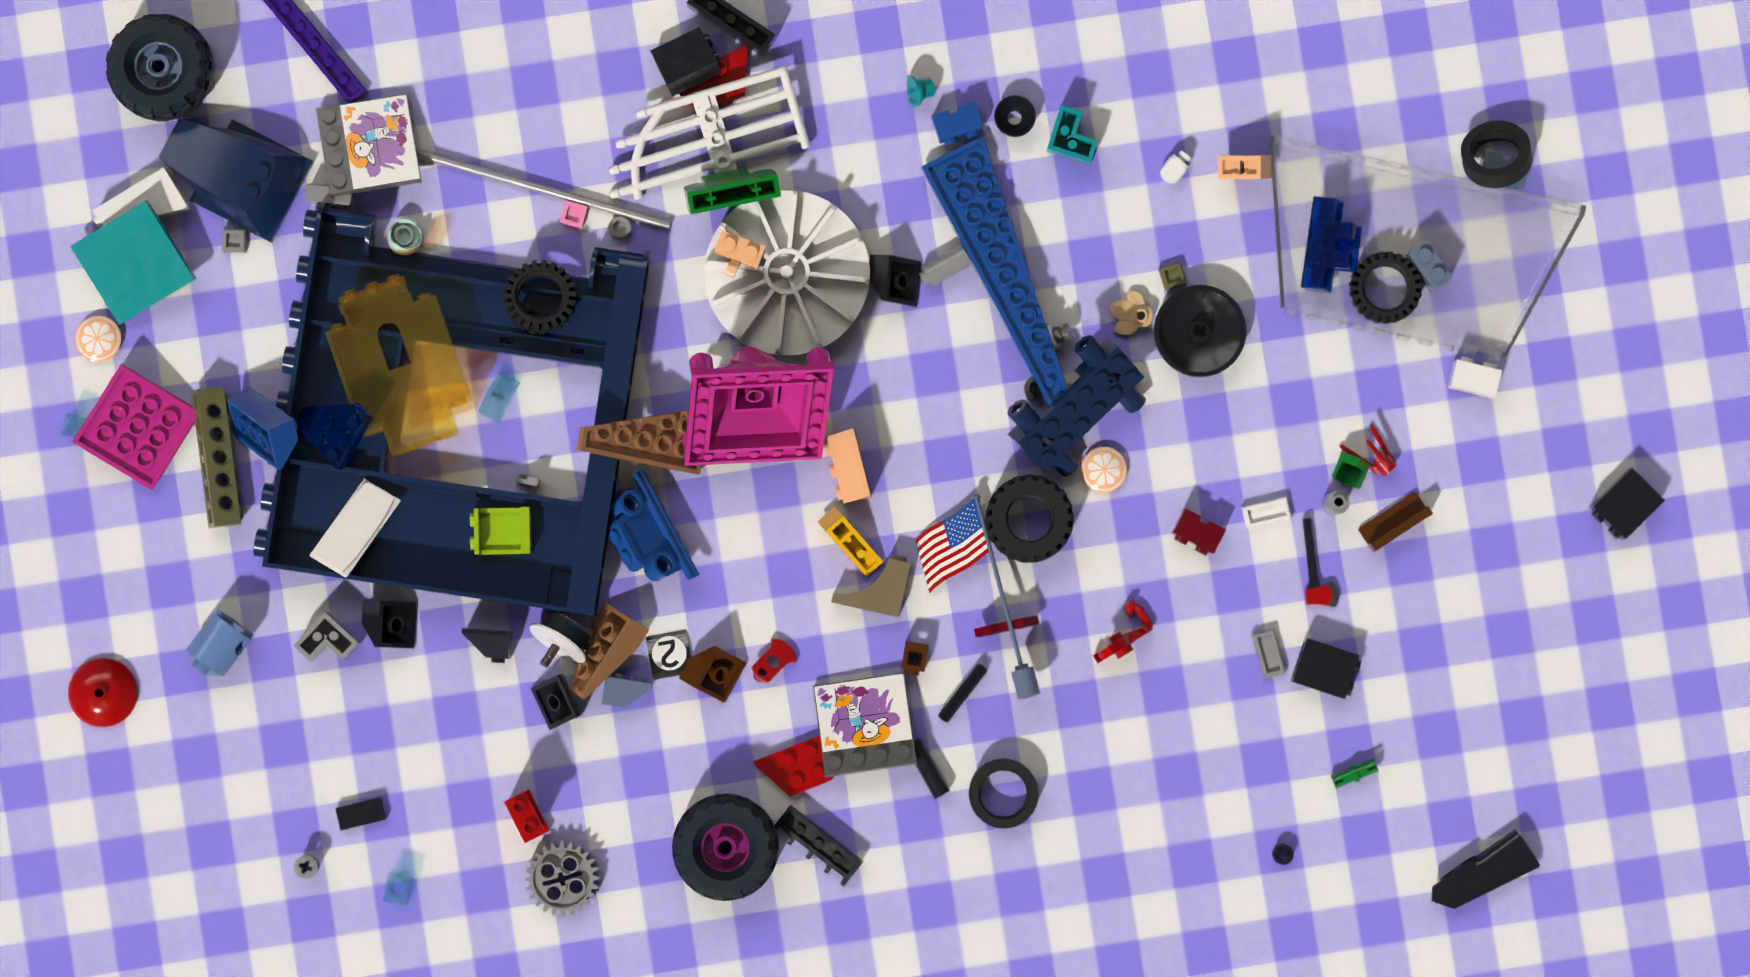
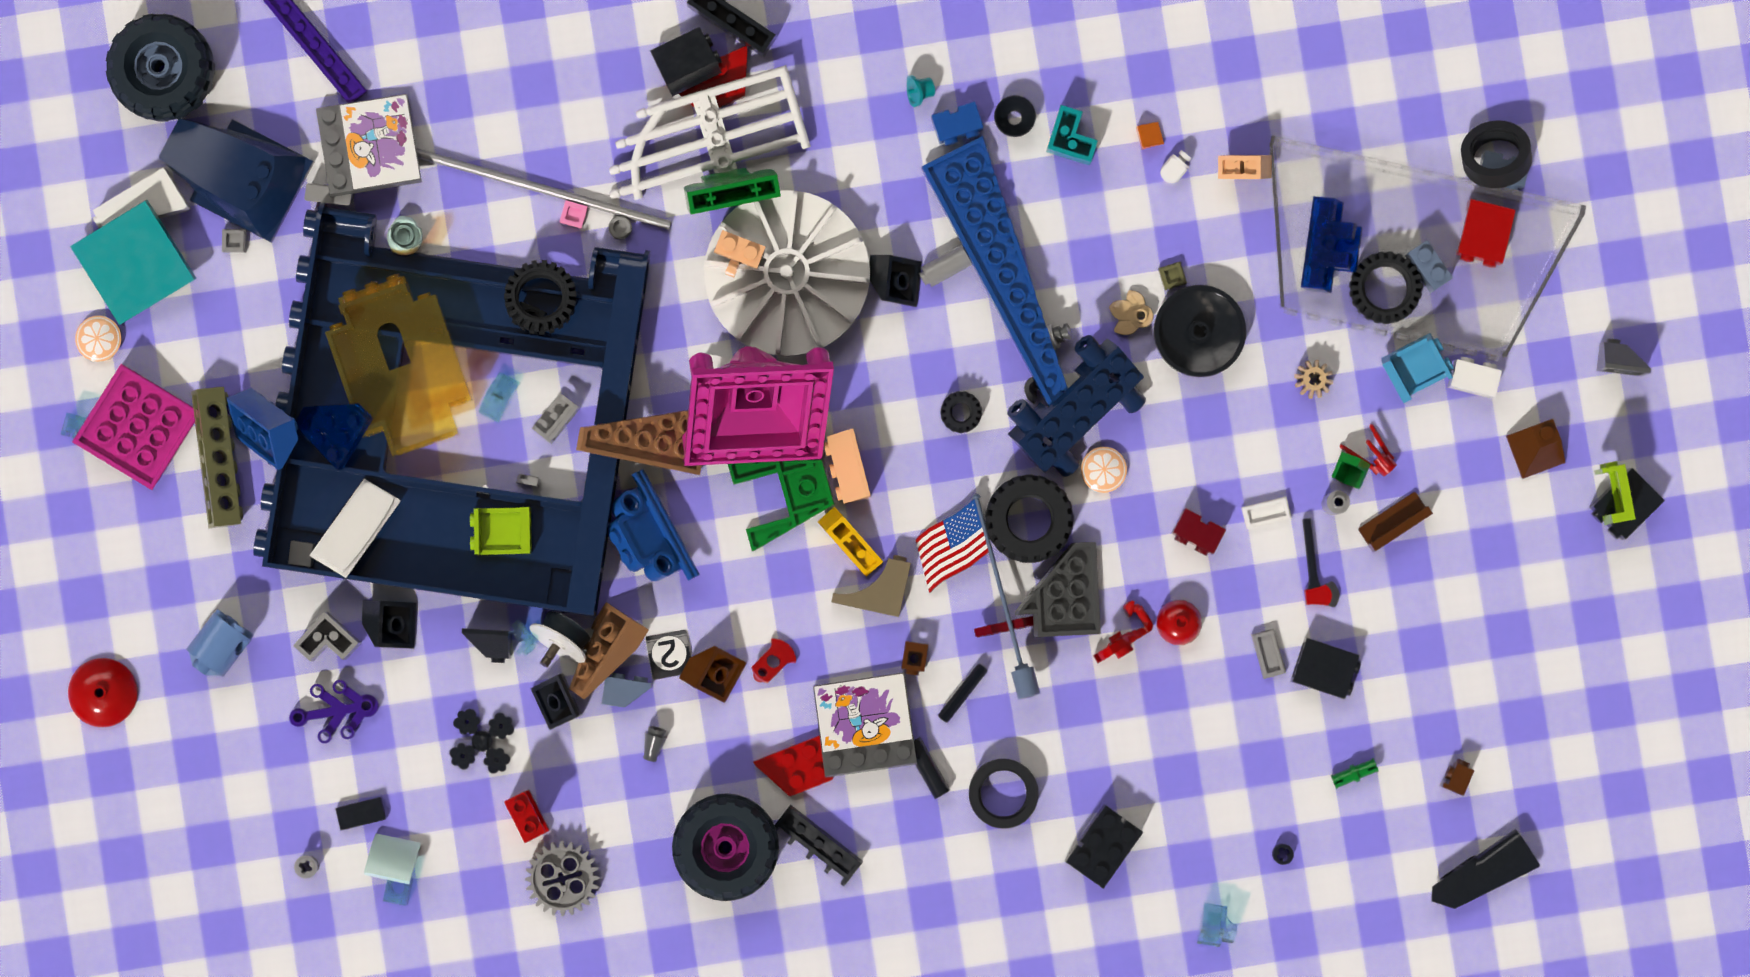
(300, 553): none -> light grey tile
(338, 710): none -> dark purple plant
(392, 858): none -> light aqua slope
(481, 741): none -> black plant
(522, 633): none -> clear light blue bracket
(555, 418): none -> light grey hinge
(654, 741): none -> dark grey cone
(804, 490): none -> green wing
(965, 398): none -> black tyre
(1067, 595): none -> dark grey wing
(1104, 847): none -> black piece
(1149, 135): none -> orange slope
(1179, 622): none -> red cylinder
(1215, 926): none -> clear light blue brick
(1321, 379): none -> tan gear
(1417, 366): none -> dark azure panel
(1458, 777): none -> reddish brown brick
(1485, 233): none -> red panel
(1536, 448): none -> reddish brown slope
(1620, 359): none -> dark grey slope
(1620, 492): none -> lime panel

